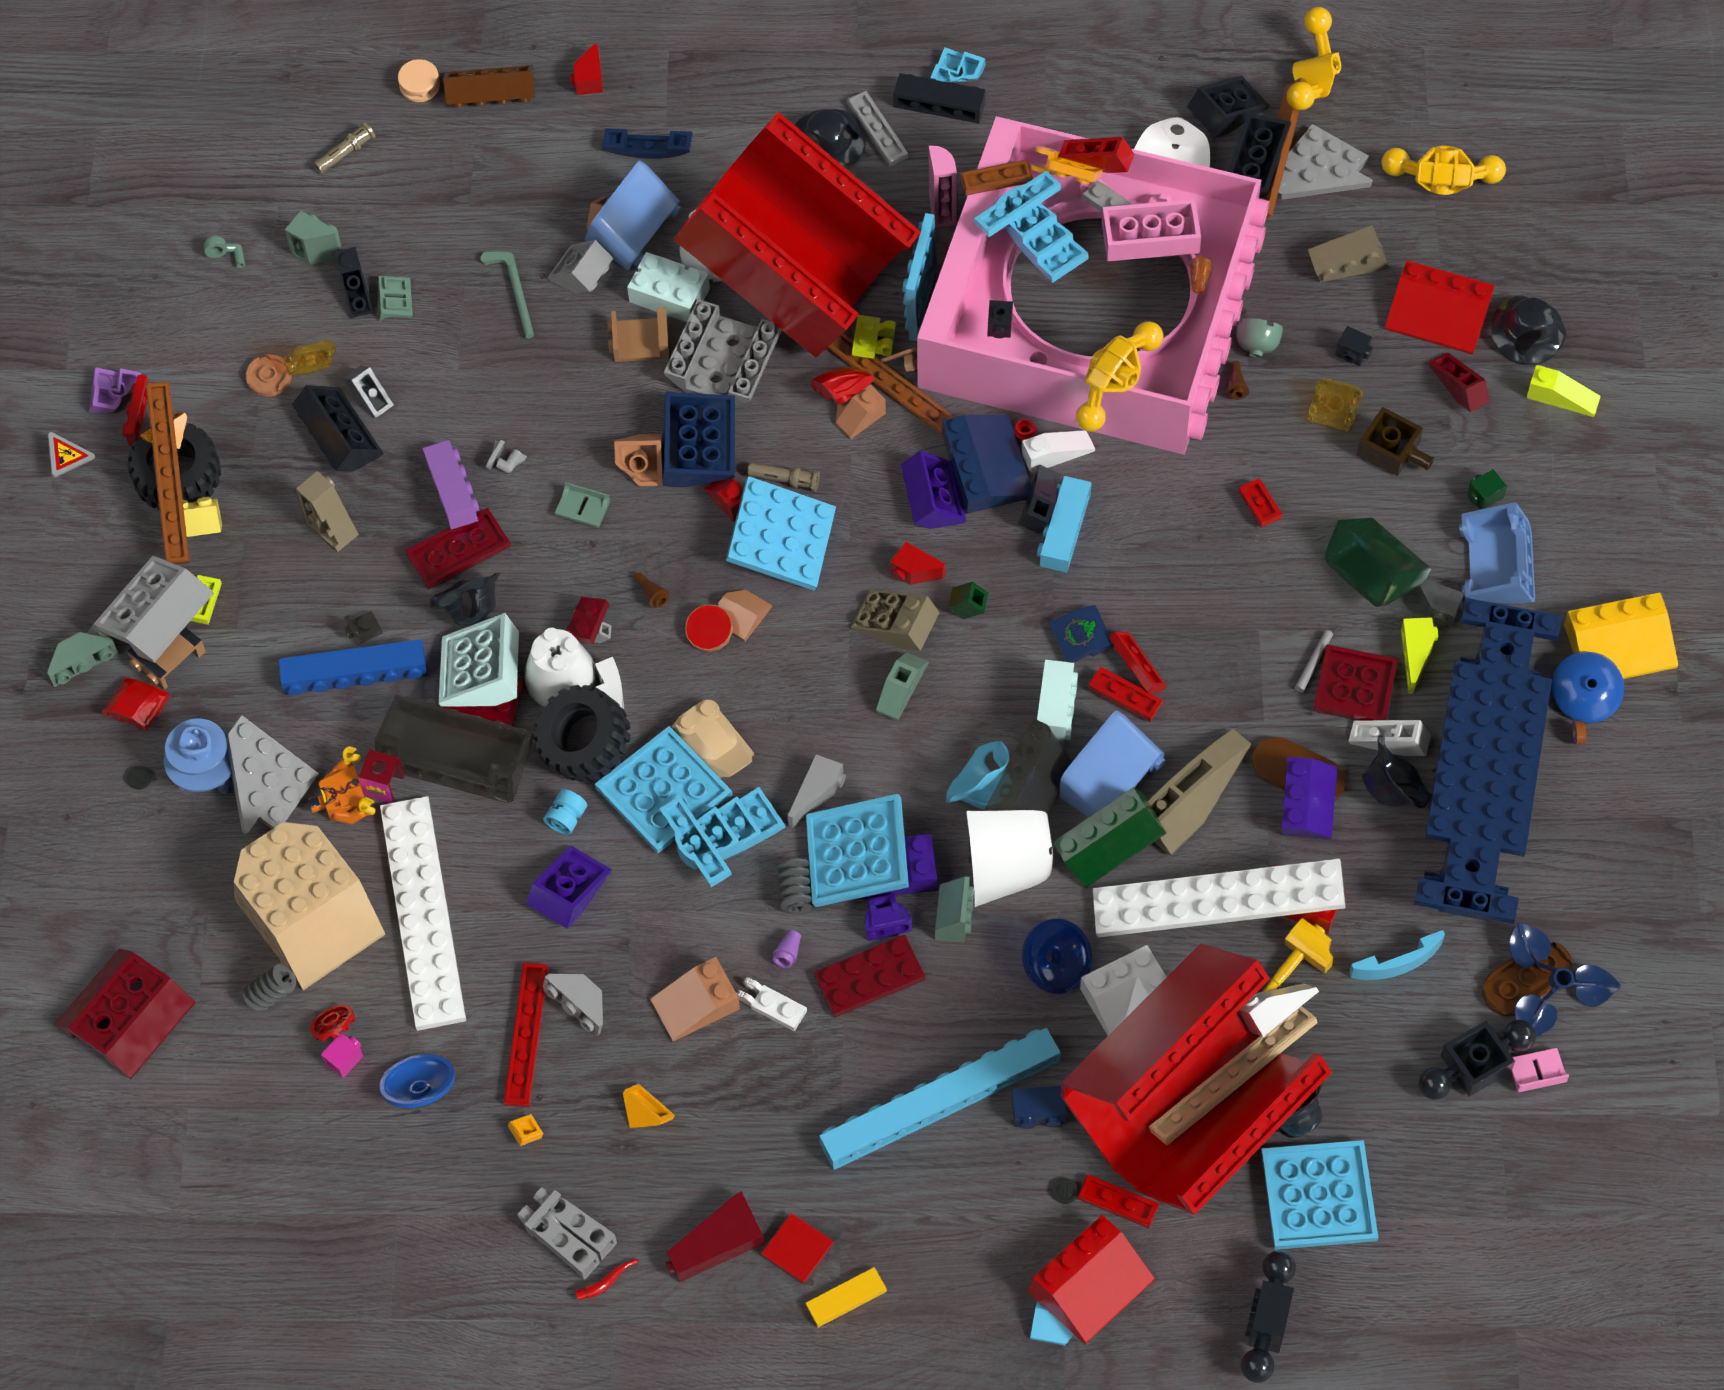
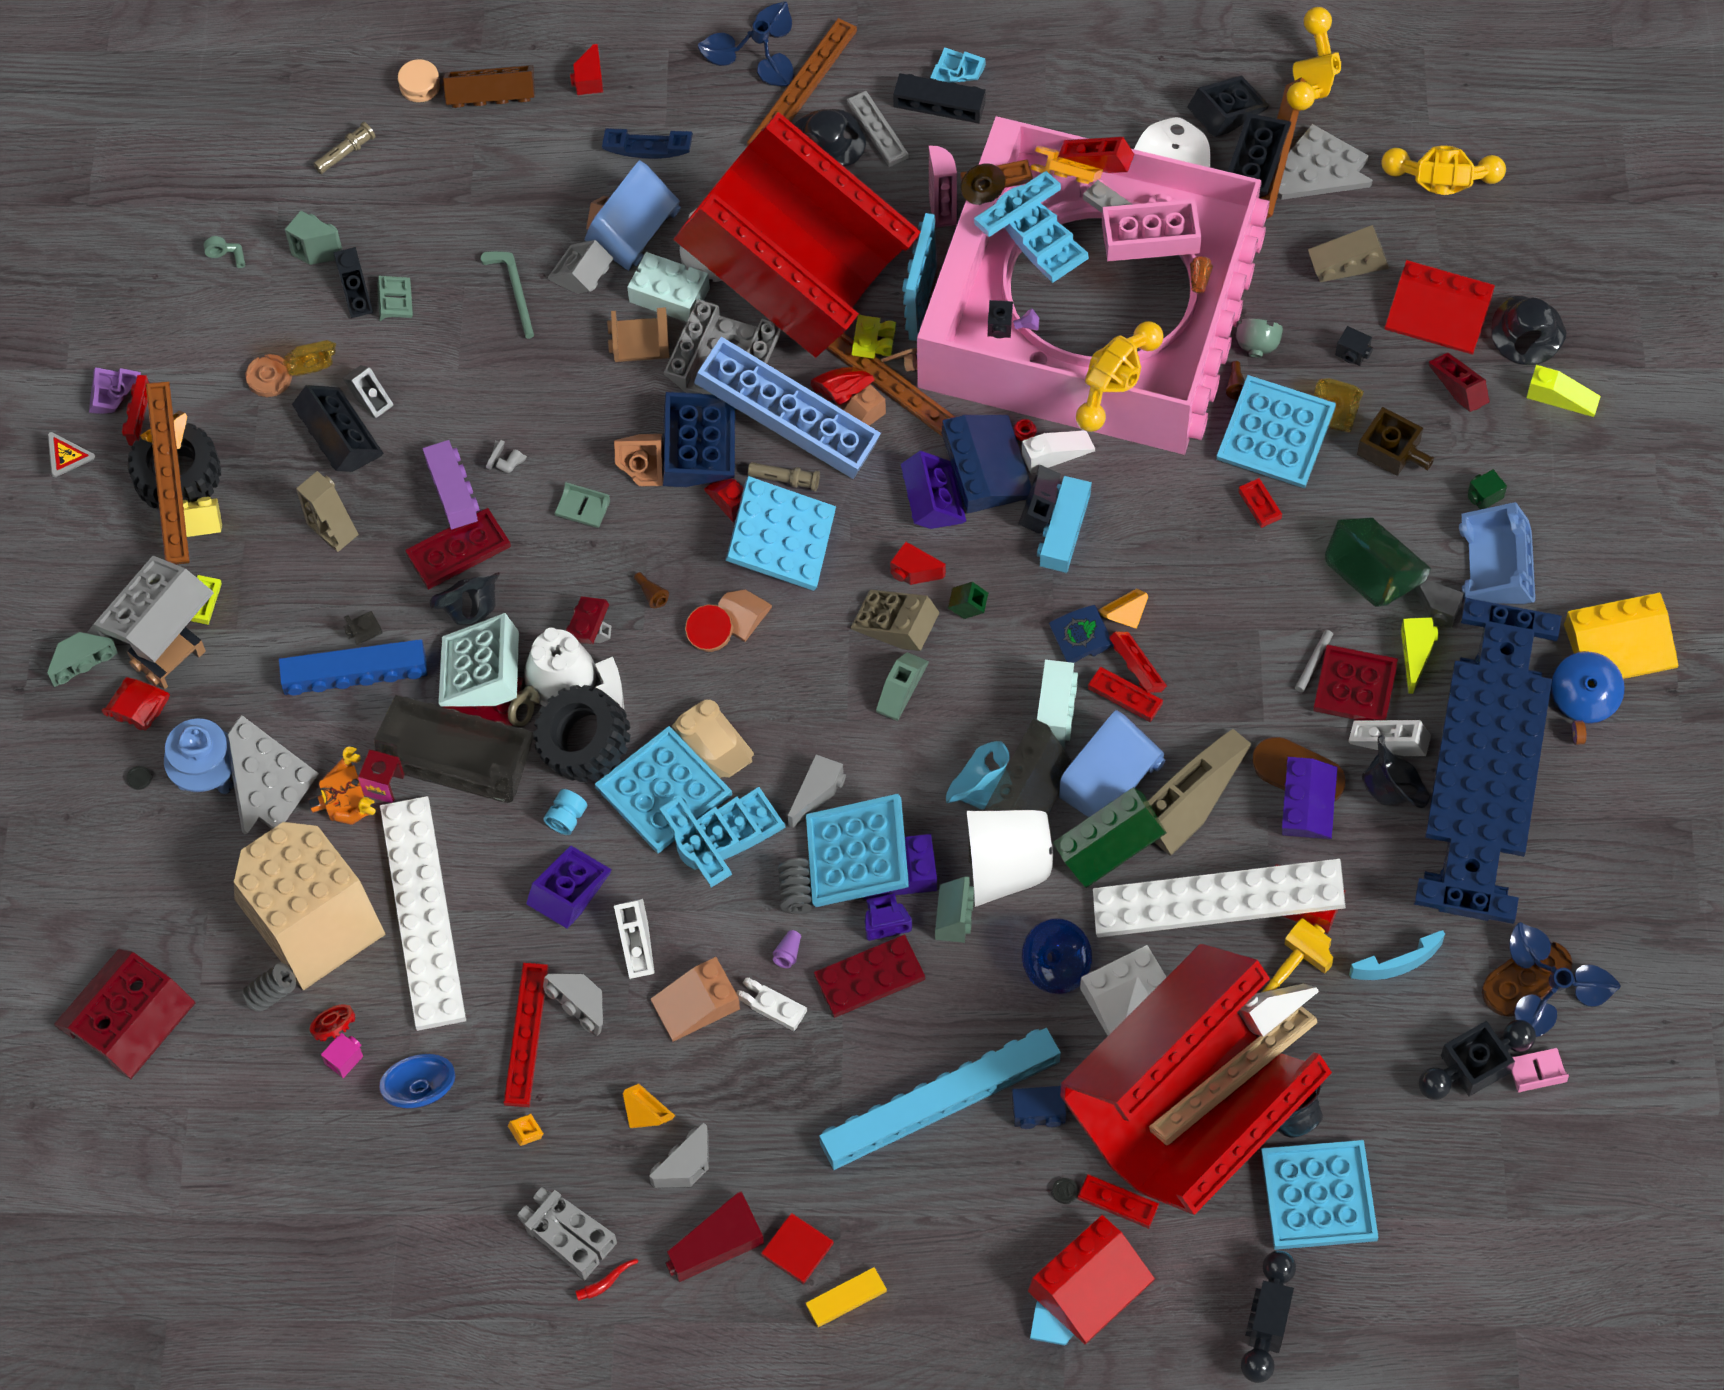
(527, 696): none -> dark tan piece
(635, 937): none -> white slope
(685, 1161): none -> light grey slope
(773, 20): none -> dark blue plant
(787, 407): none -> light blue brick
(811, 73): none -> dark orange tile
(985, 190): none -> dark brown dish
(1029, 320): none -> medium lavender rock
(1126, 609): none -> light orange slope
(1276, 431): none -> medium azure plate

